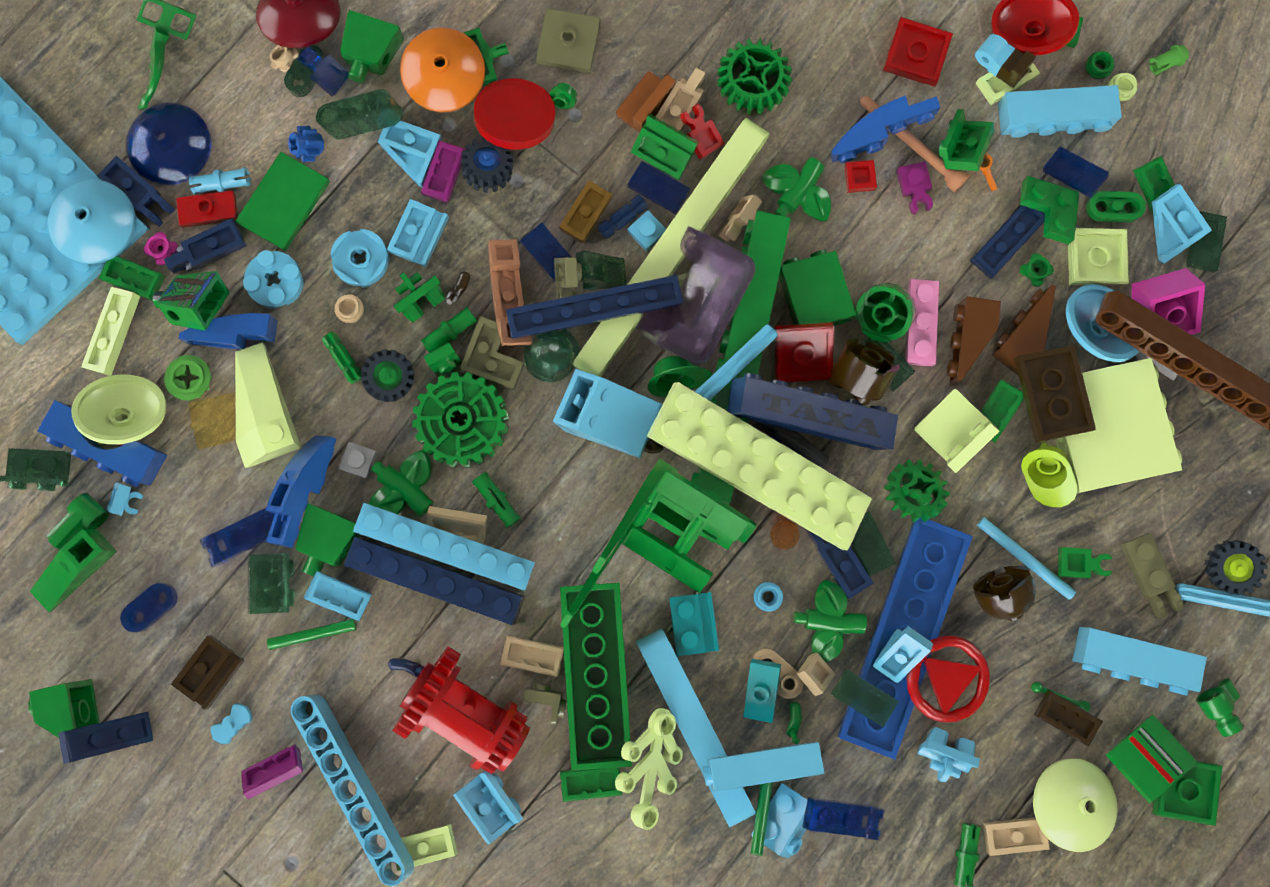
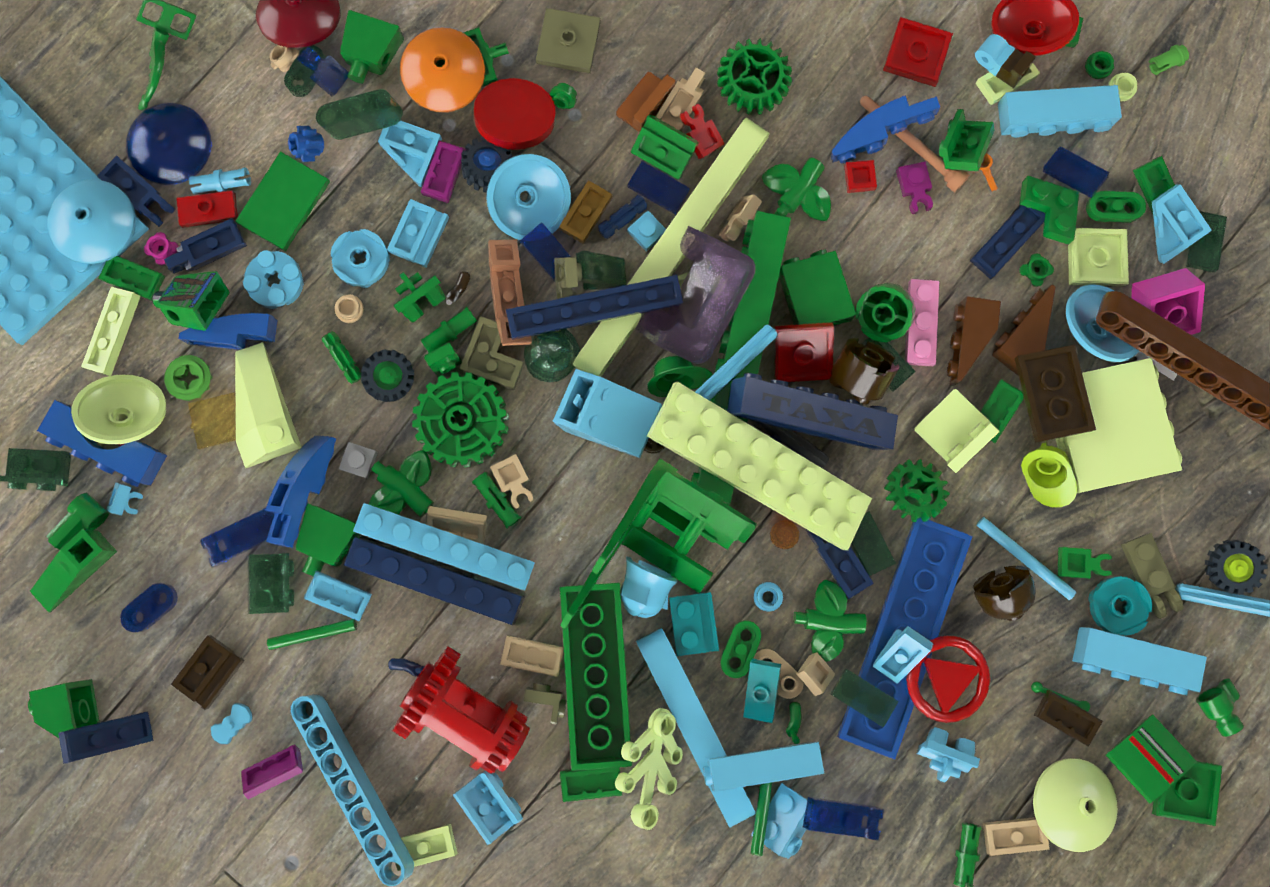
(511, 476): none -> tan plate
(547, 195): none -> medium azure dish
(645, 589): none -> medium azure helmet
(742, 649): none -> green plate
(1135, 613): none -> teal plate

